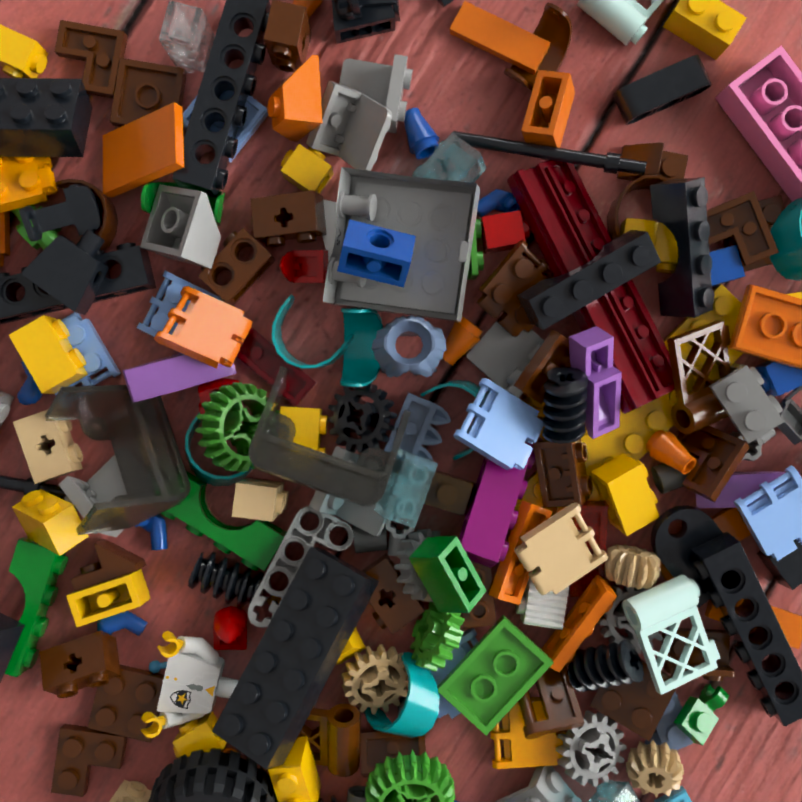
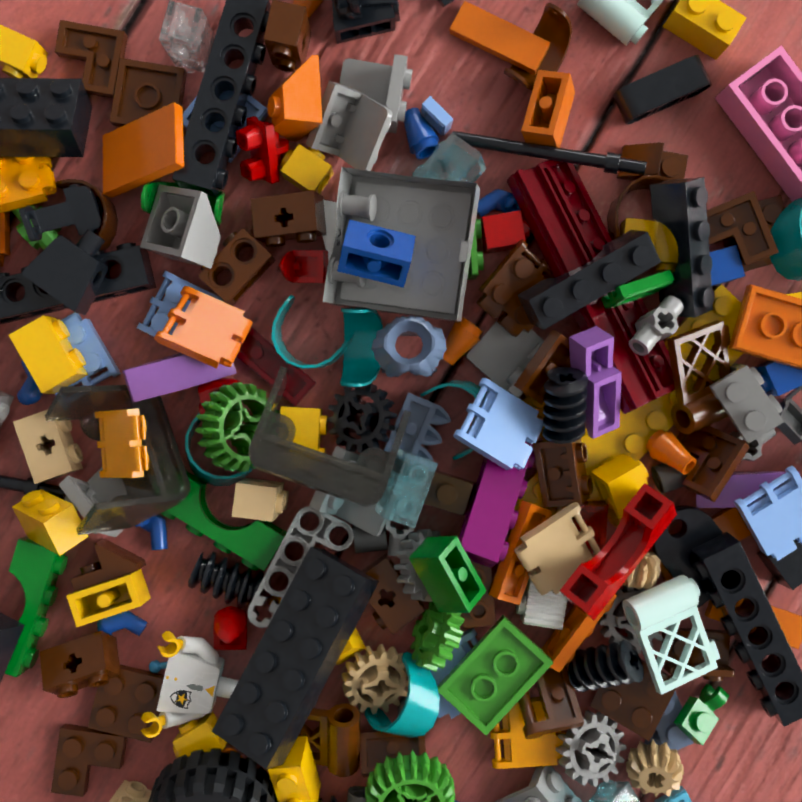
(122, 443): none -> light orange plate
(264, 149): none -> red hips
(436, 116): none -> light blue tile
(637, 289): none -> green tile
(639, 528): none -> red arch
(656, 325): none -> light grey axle

